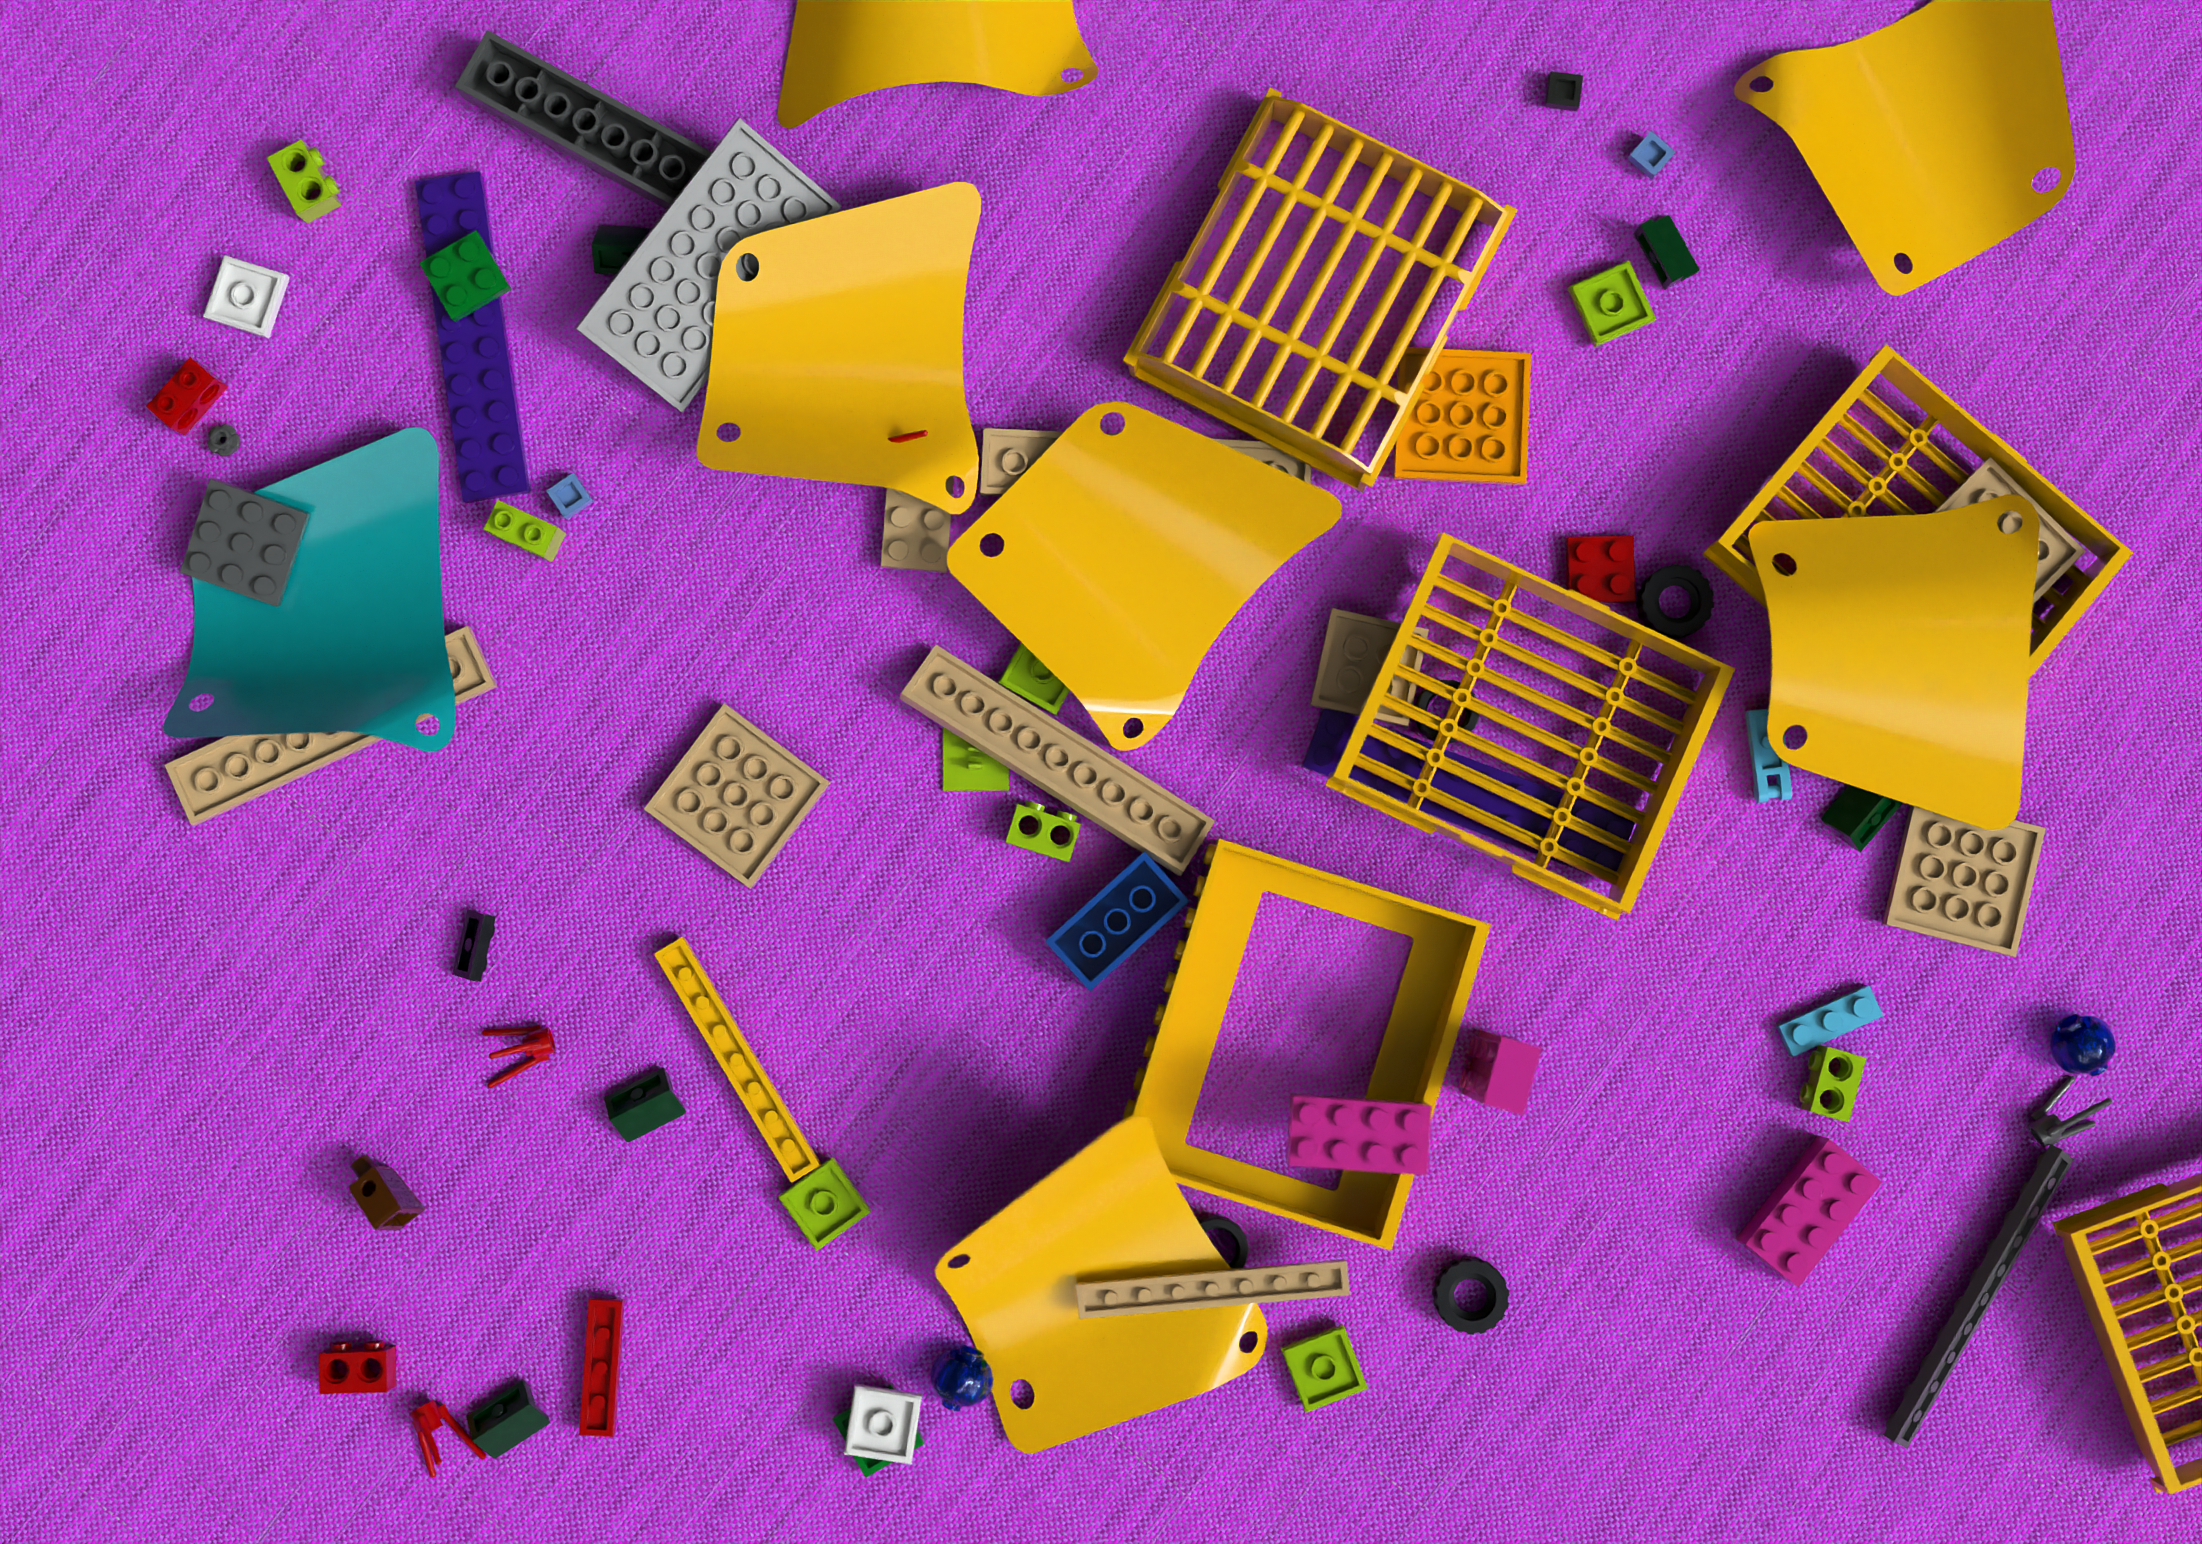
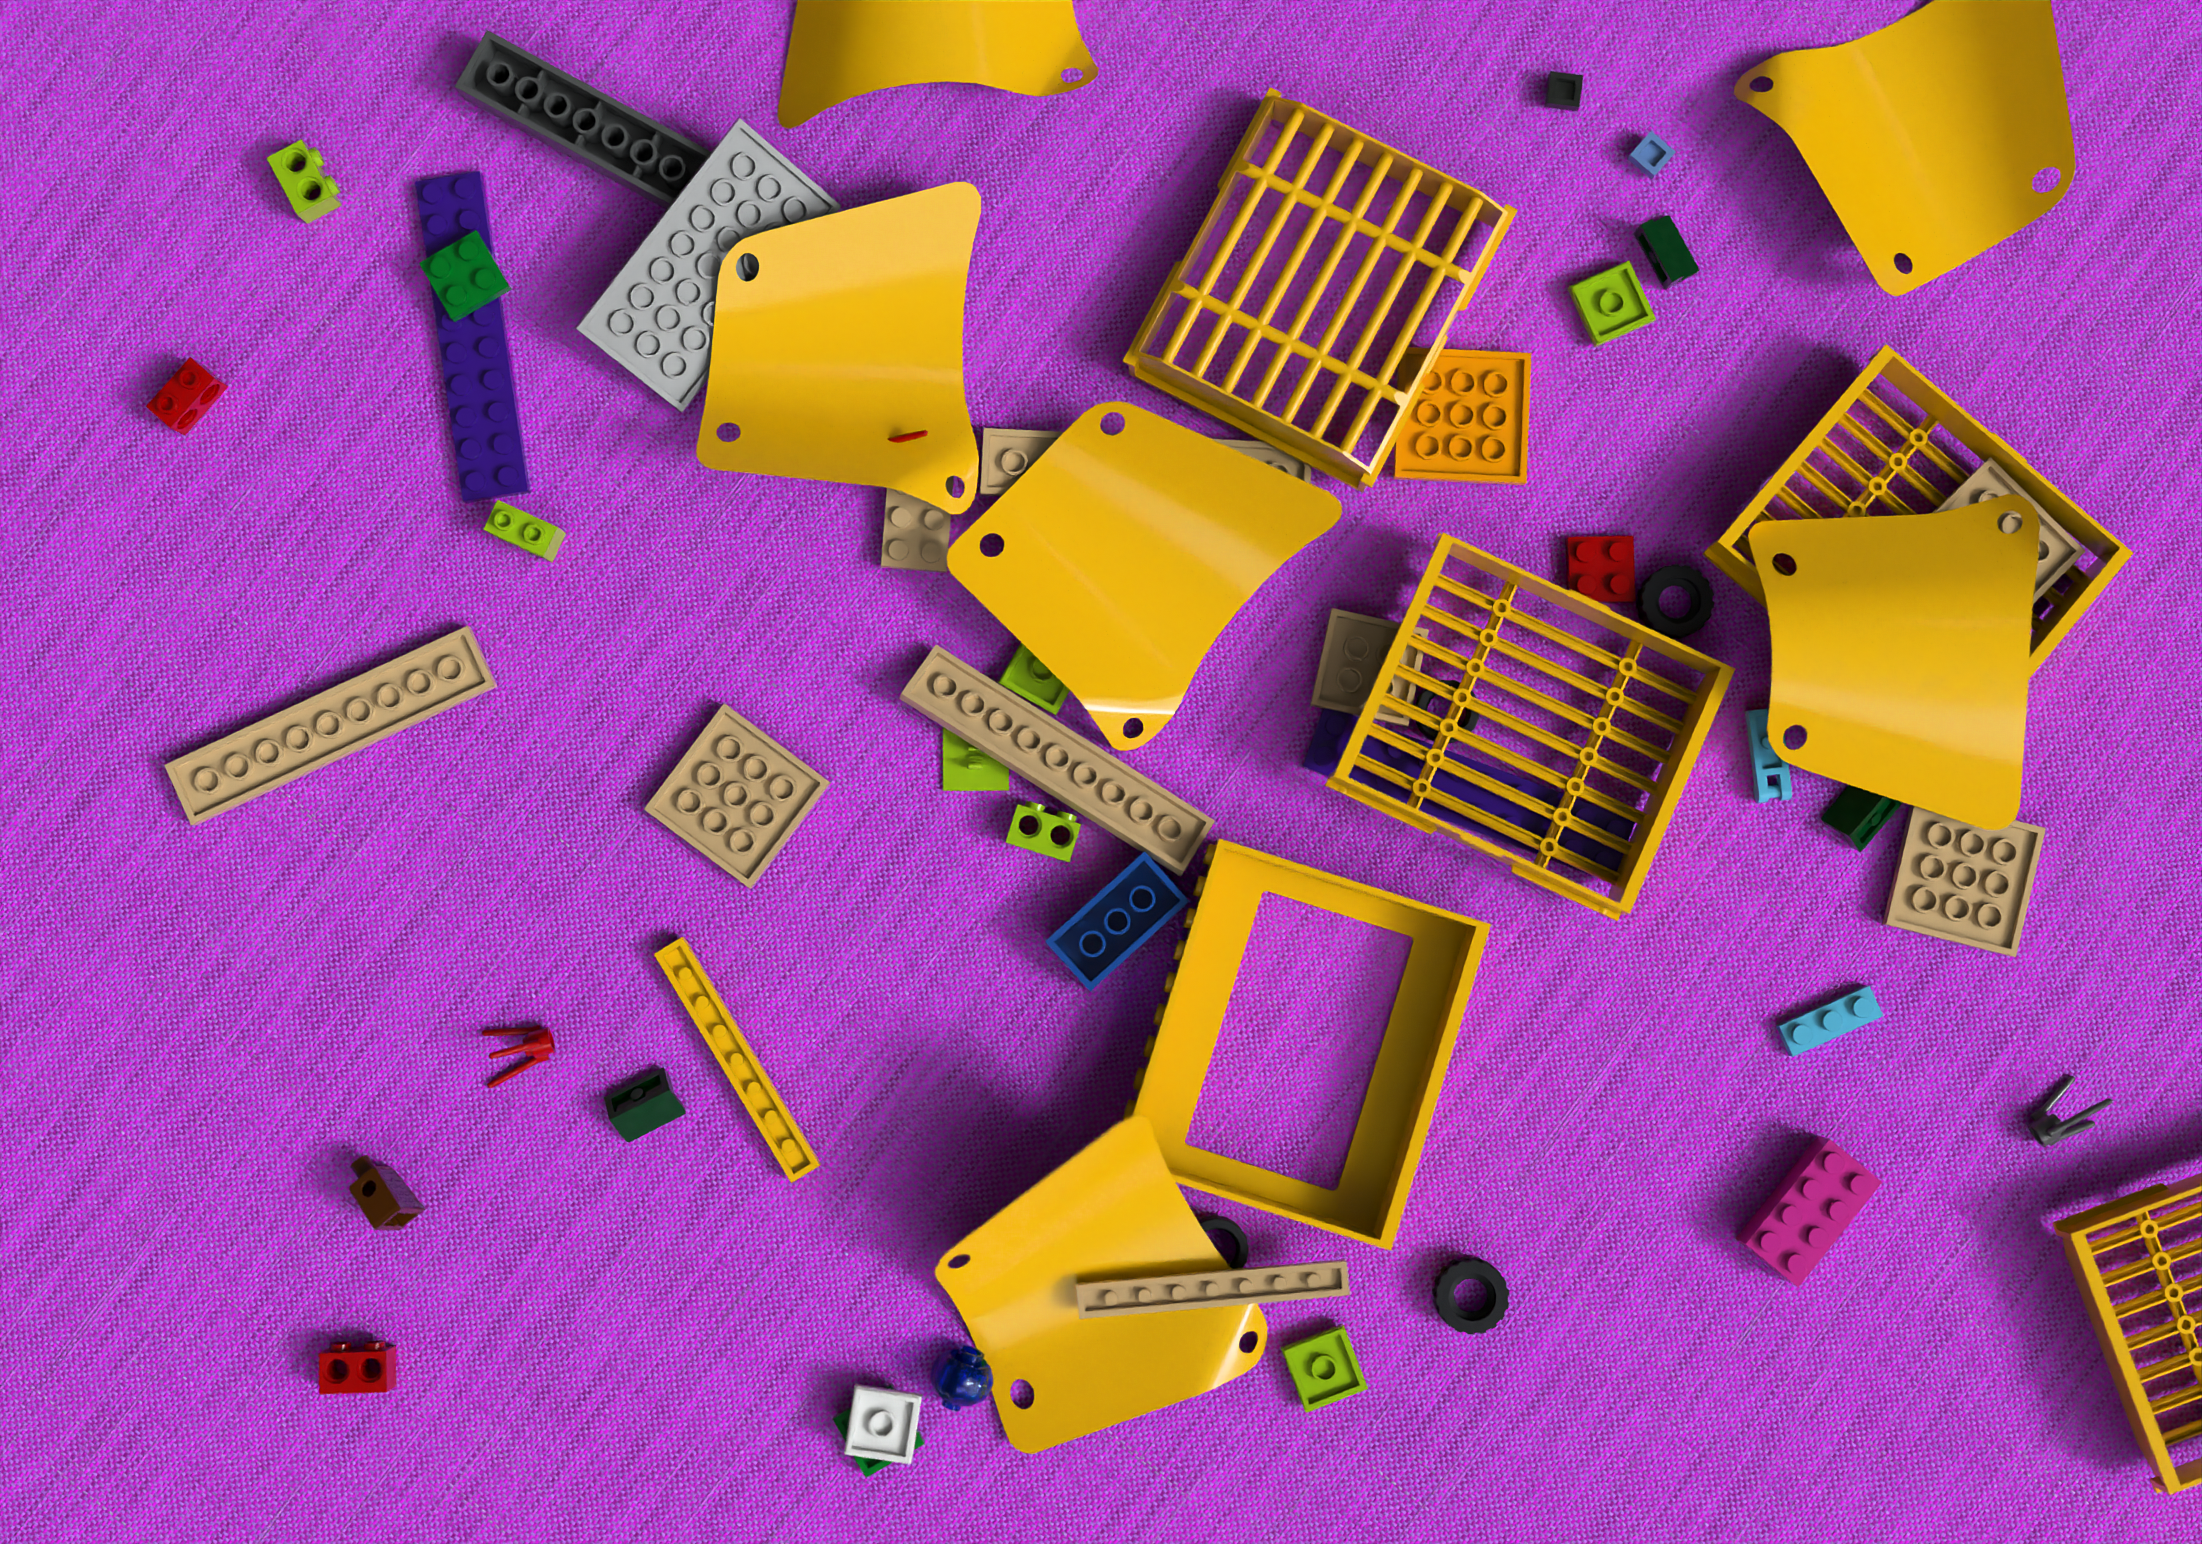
(229, 446): dark grey plate -> none
(245, 542): dark grey plate -> none
(246, 296): white plate -> none
(358, 620): teal piece -> none
(425, 1421): red plant -> none
(474, 945): black plate -> none
(506, 1420): dark green panel -> none
(570, 496): medium blue plate -> none
(601, 1367): red plate -> none
(614, 246): dark green panel -> none
(824, 1203): lime plate -> none
(1358, 1134): dark pink brick -> none
(1500, 1072): dark pink brick -> none
(1842, 1085): lime brick -> none
(1973, 1305): dark grey plate -> none
(2082, 1044): clear blue plant -> none

